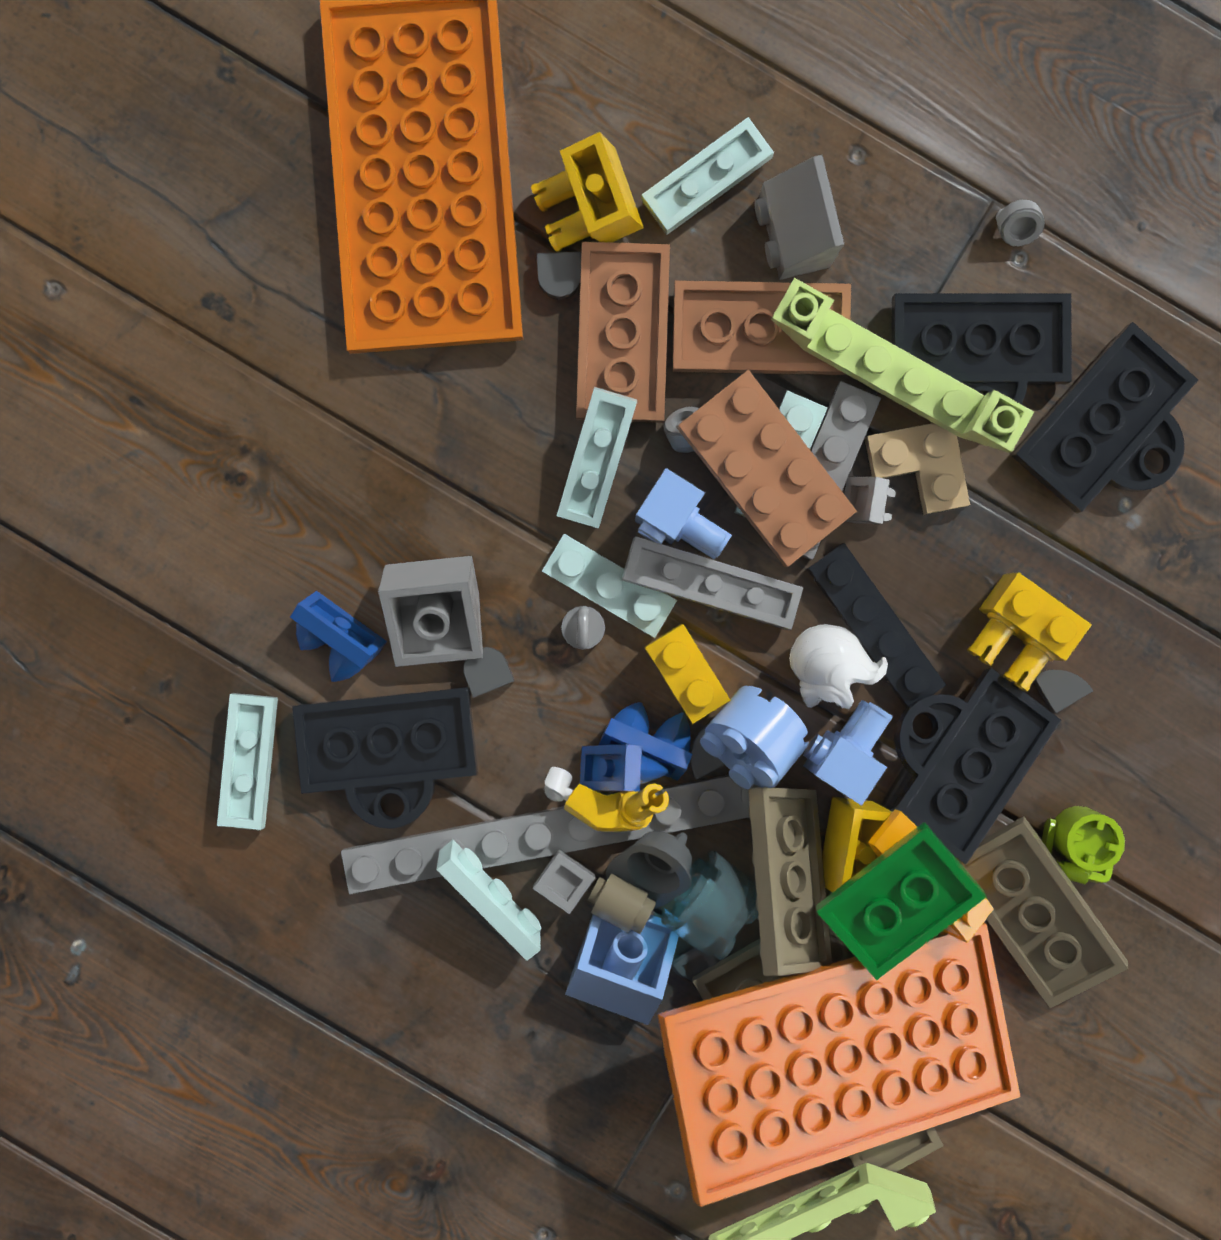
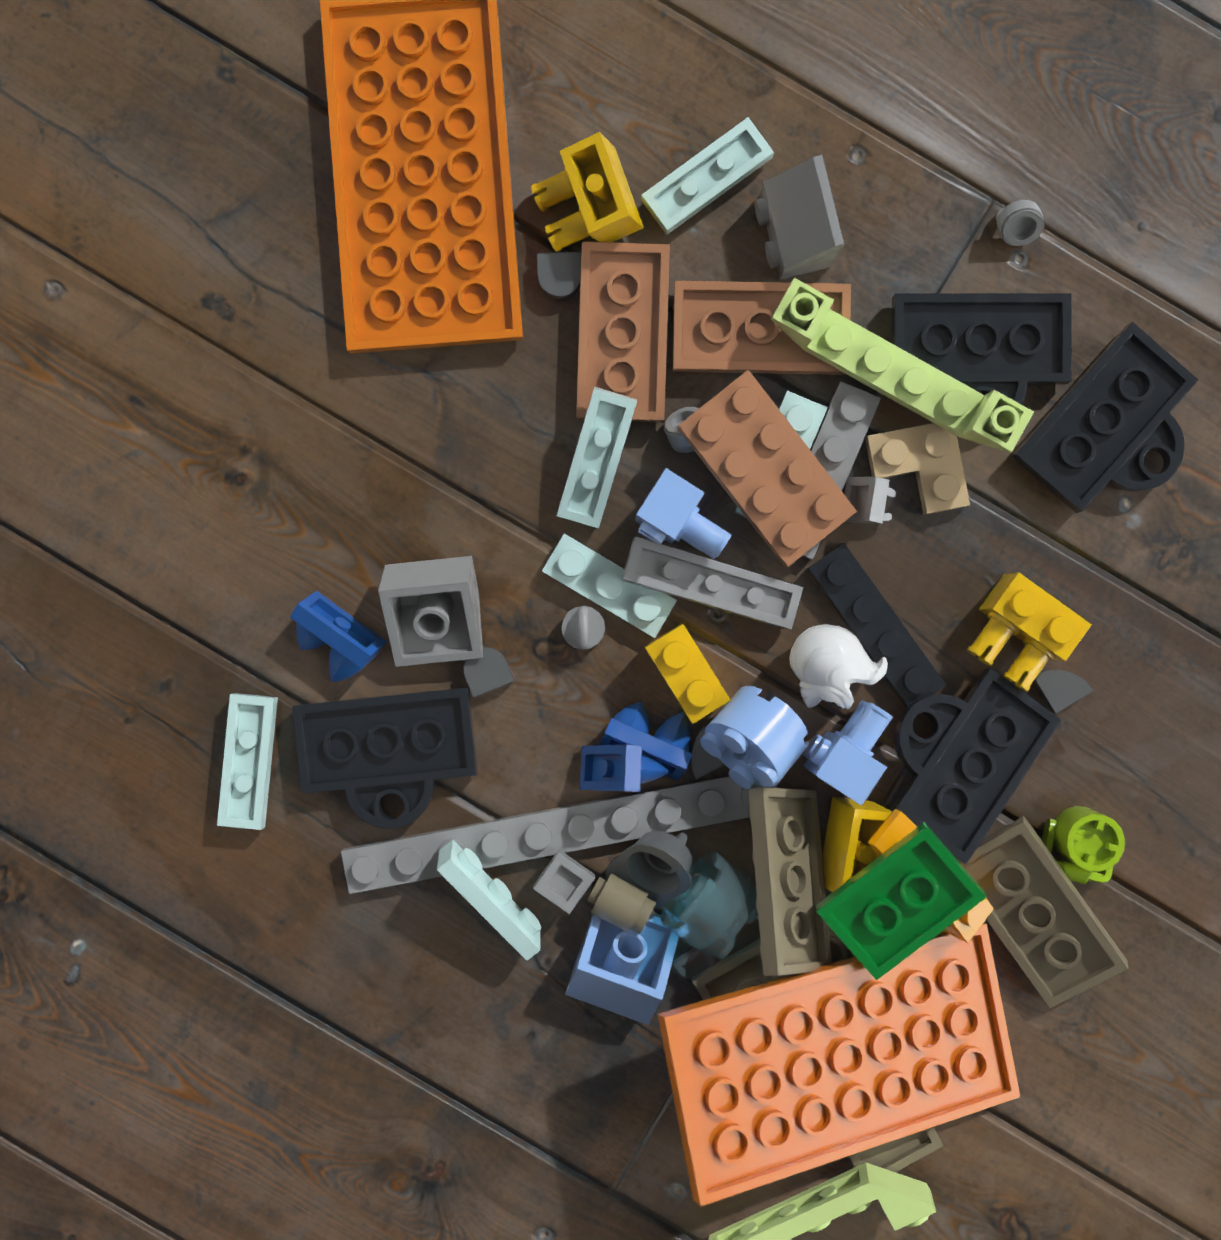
(606, 812): yellow arm -> none

